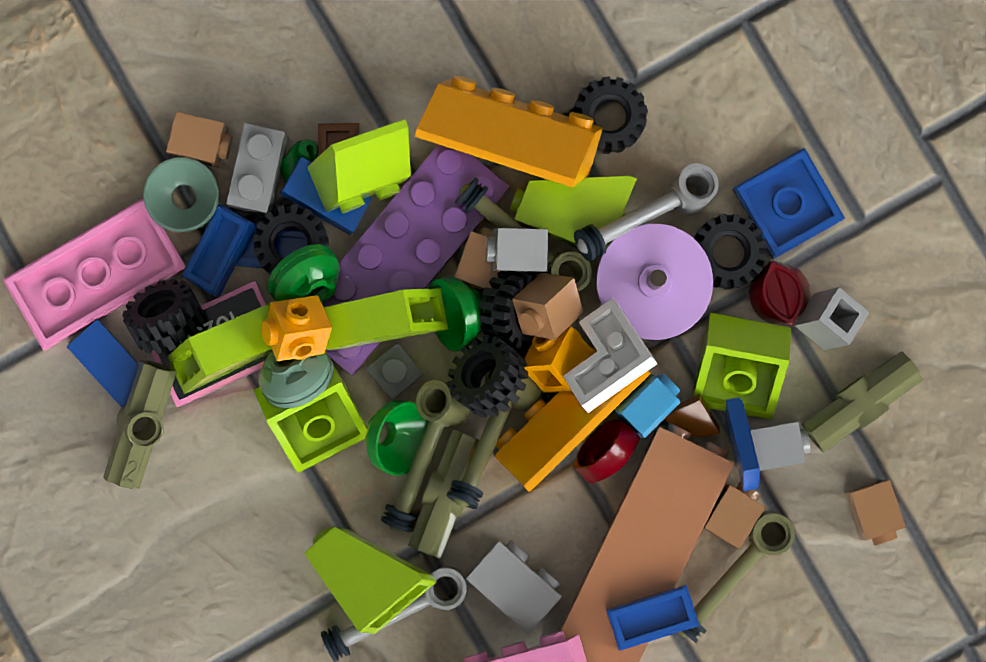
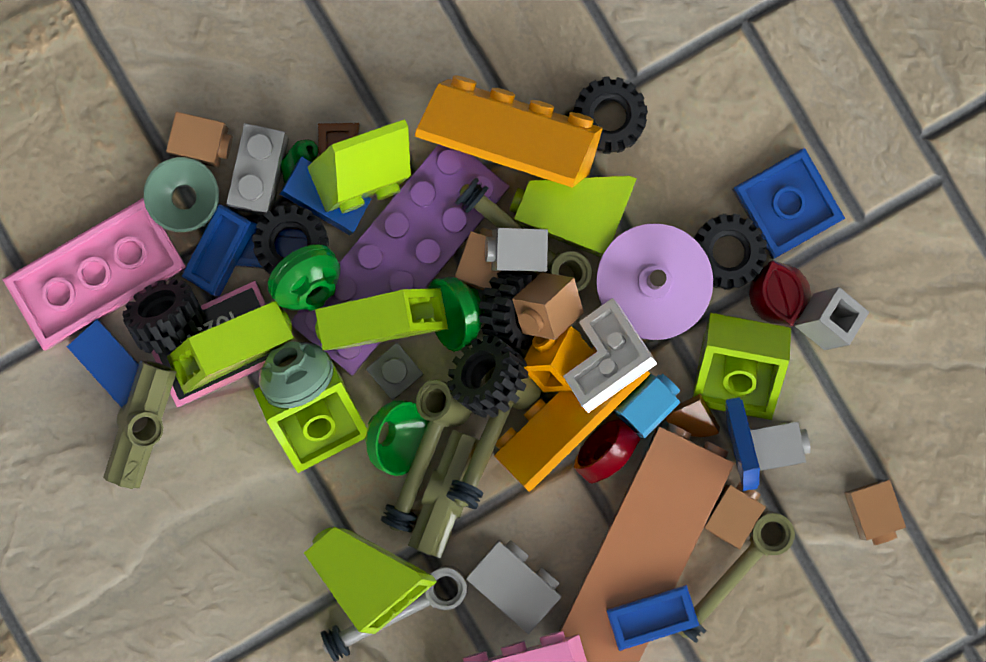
(296, 328): light orange brick -> none
(592, 241): light grey piece -> none
(862, 401): olive piece -> none

